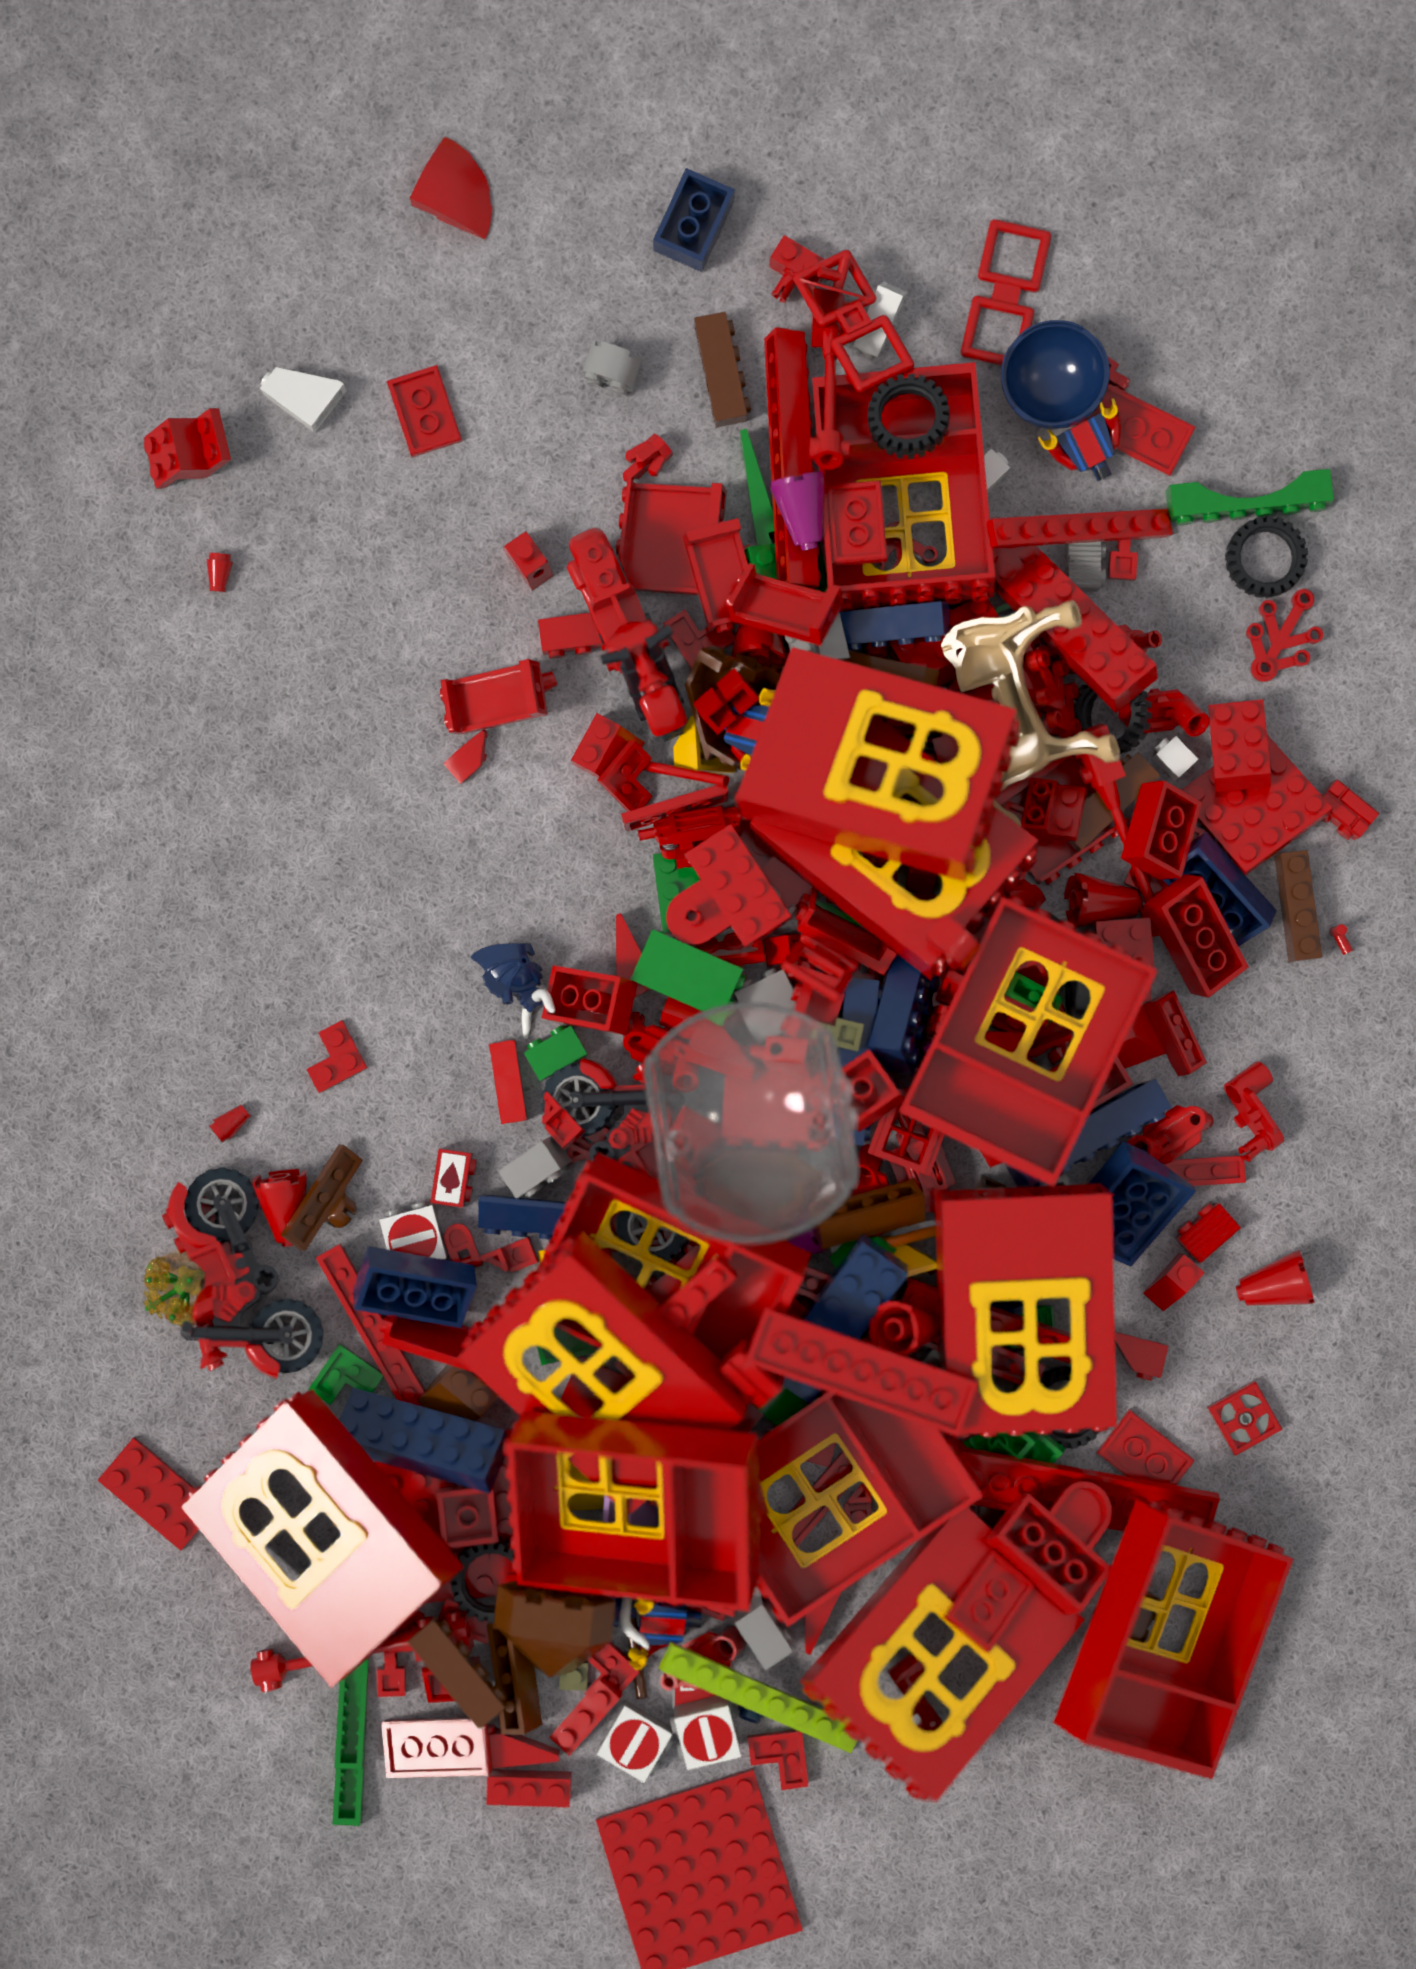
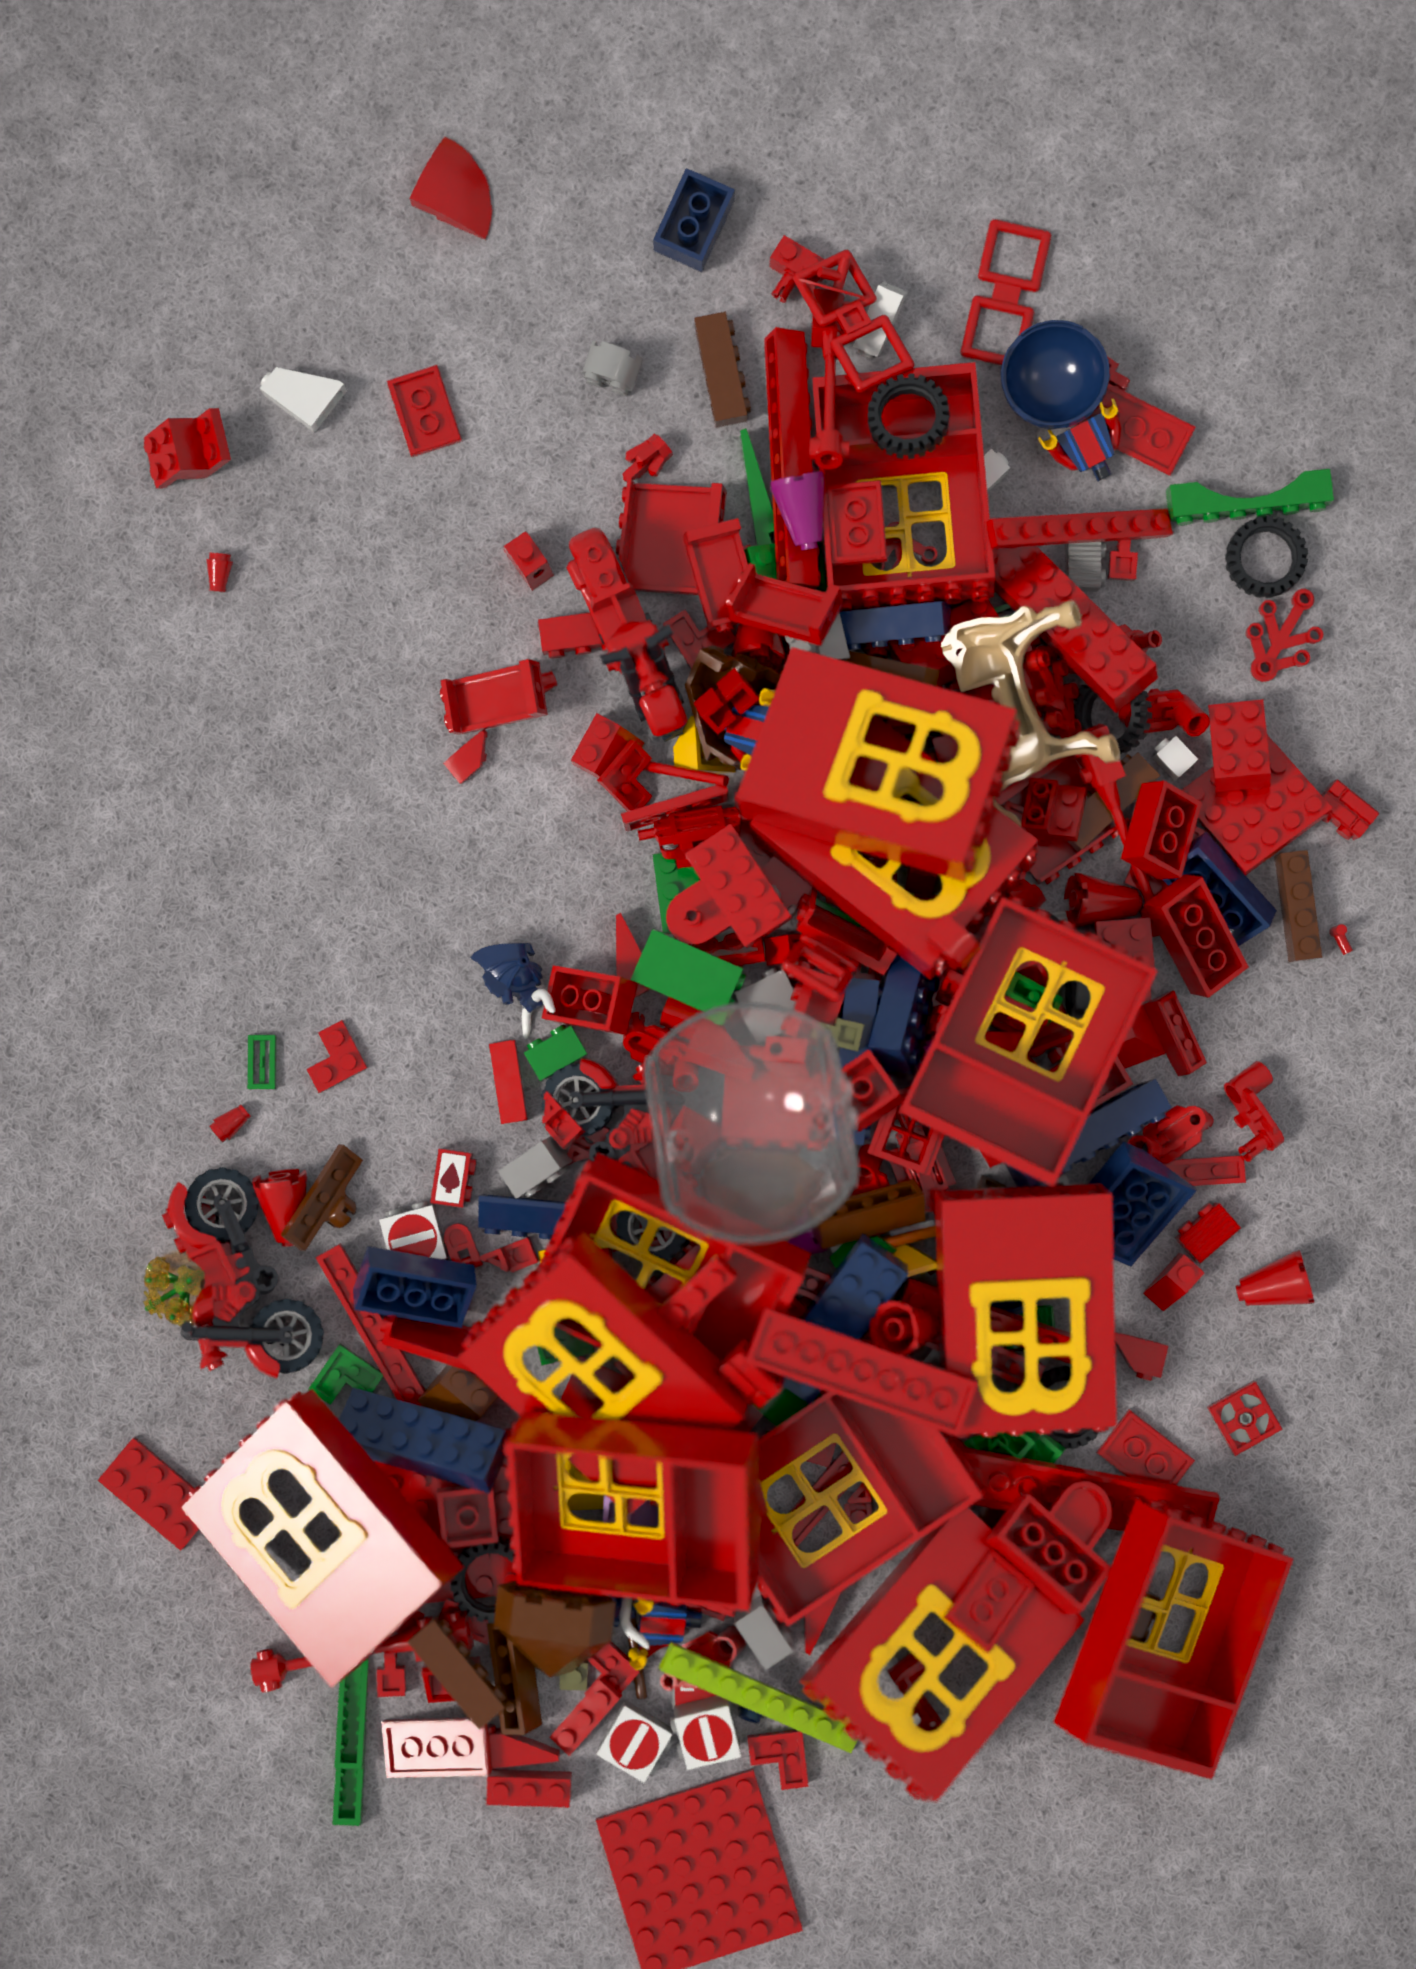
(272, 1061): none -> green tile

